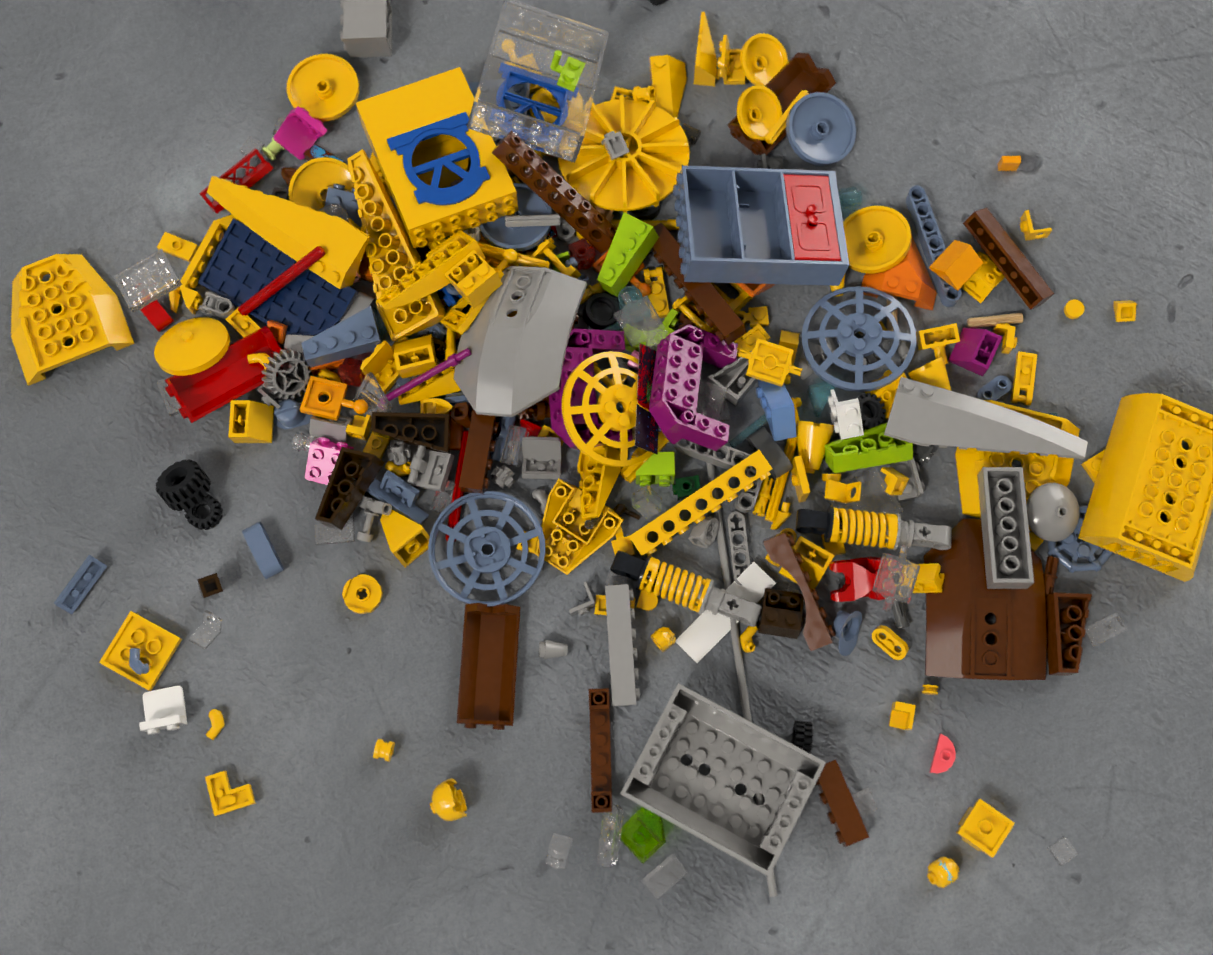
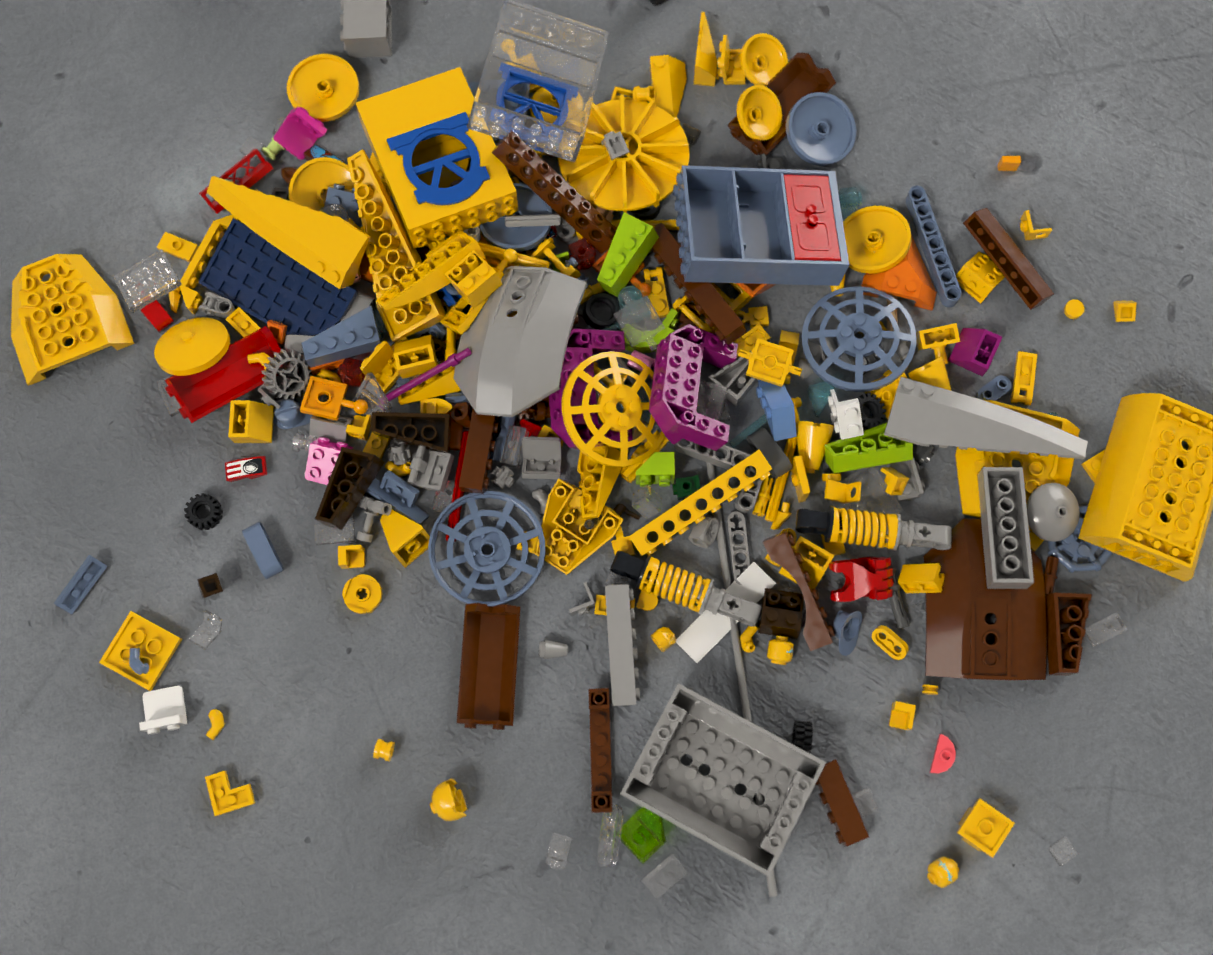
(183, 485): black tyre -> none
(246, 468): none -> slope
(281, 280): red axle -> none
(351, 556): none -> yellow panel
(569, 73): lime plate -> none
(646, 427): black sticker -> none
(654, 336): clear tile -> none
(780, 125): yellow axle -> none
(780, 650): none -> yellow head
(896, 578): clear plate -> none
(957, 264): light orange slope -> none
(988, 321): tan axle -> none
(1009, 340): yellow bracket -> none

